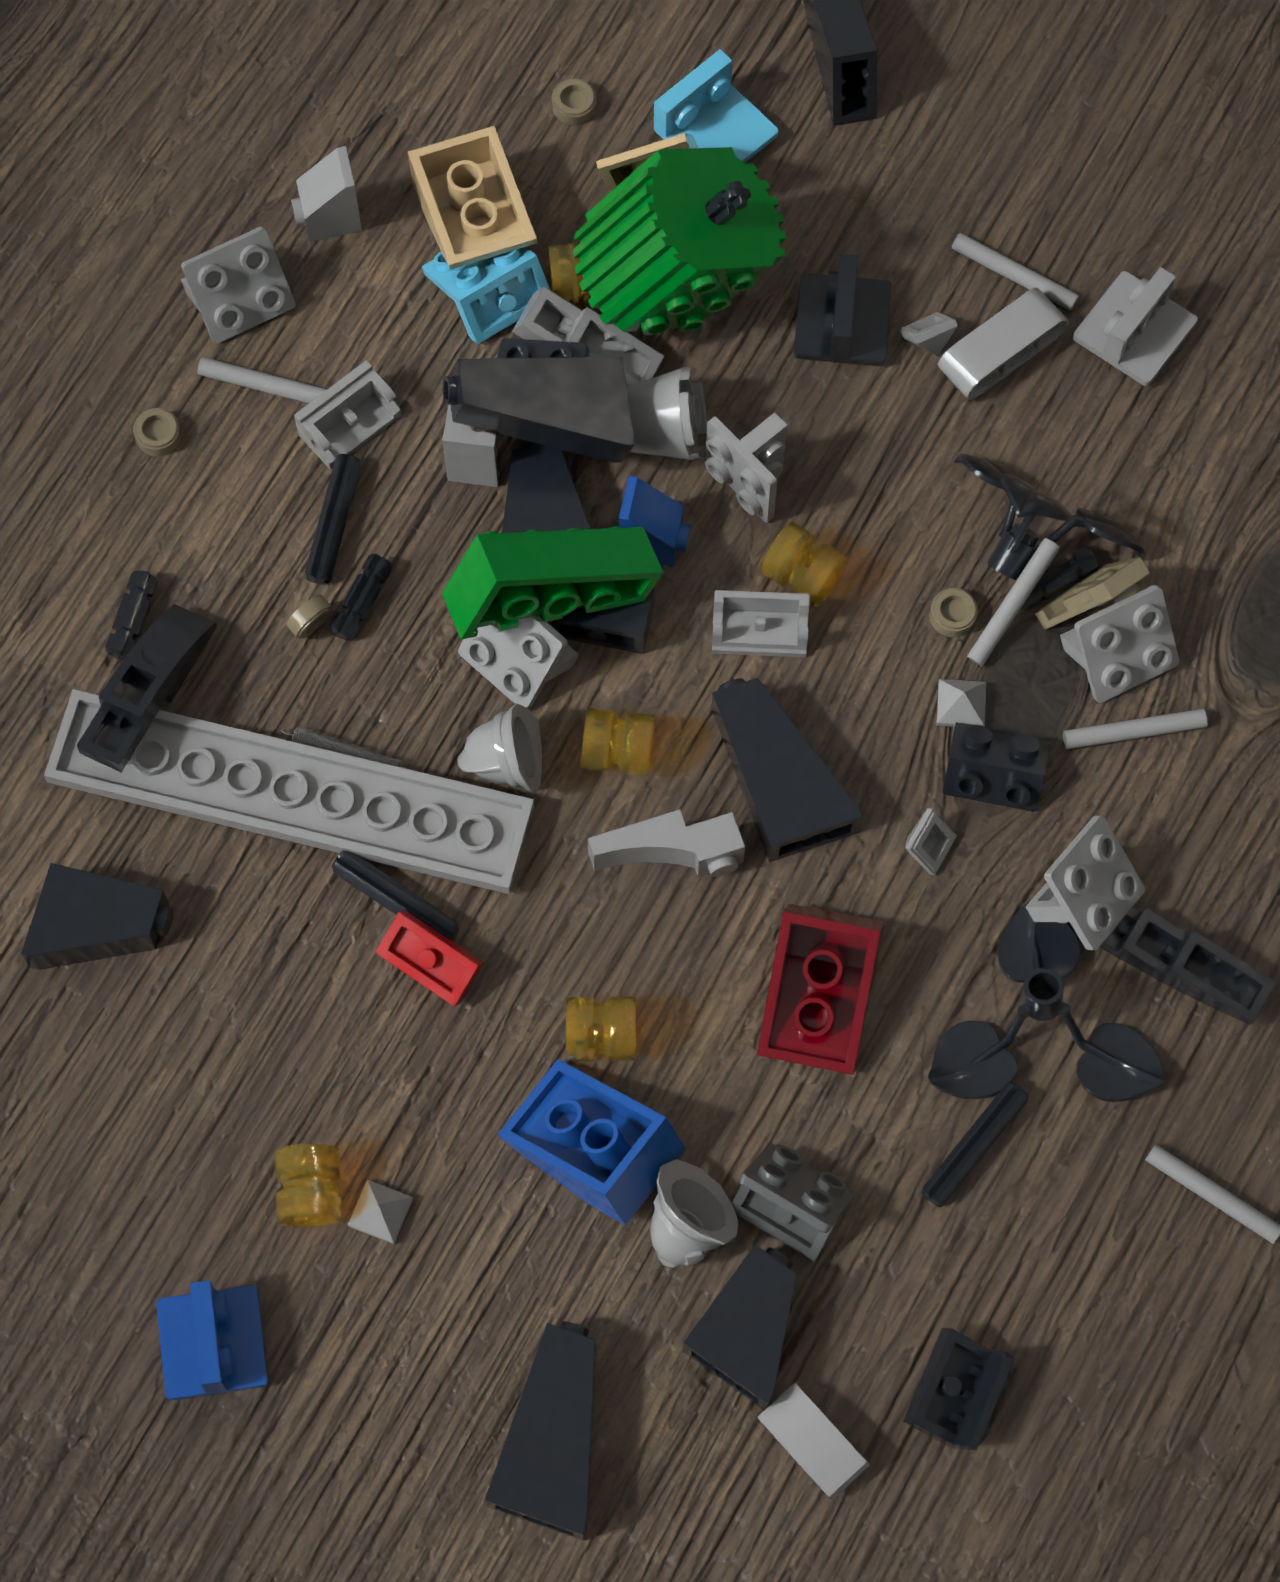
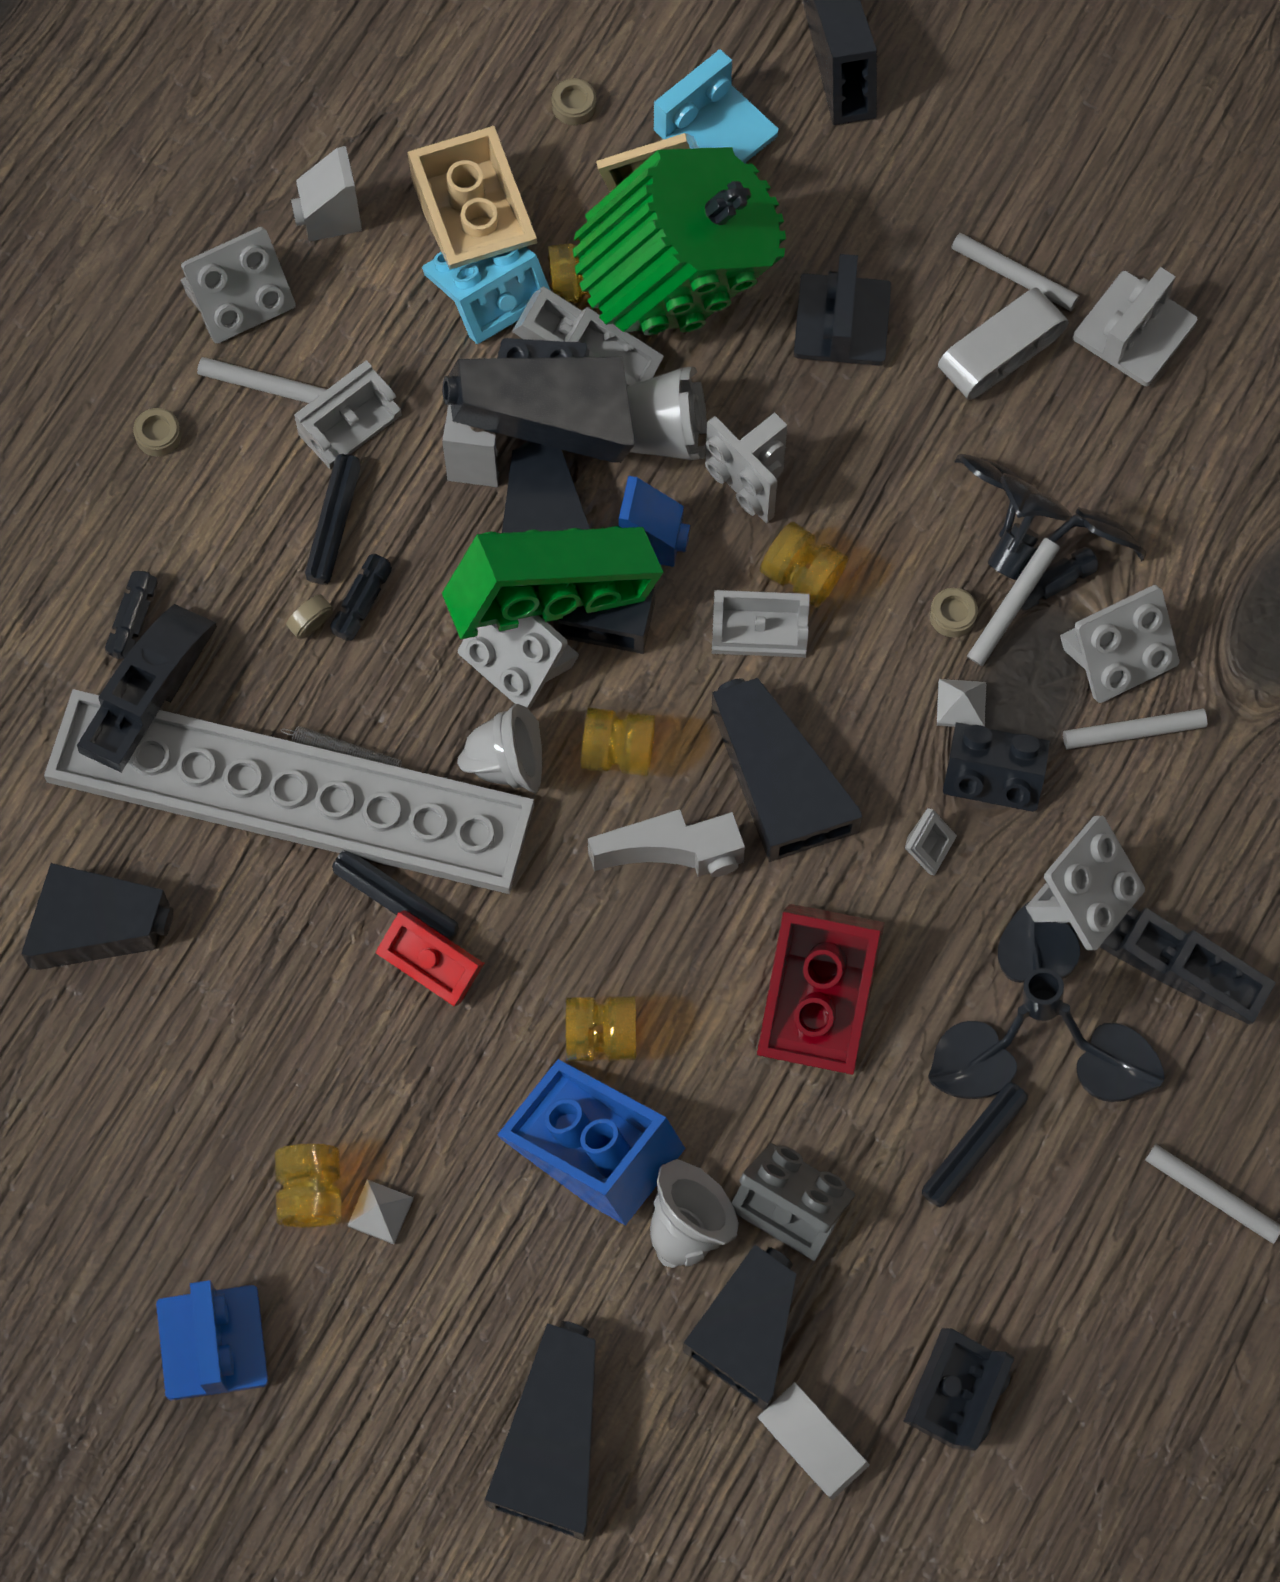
(930, 332): light grey slope -> none
(1108, 583): dark tan wing -> none

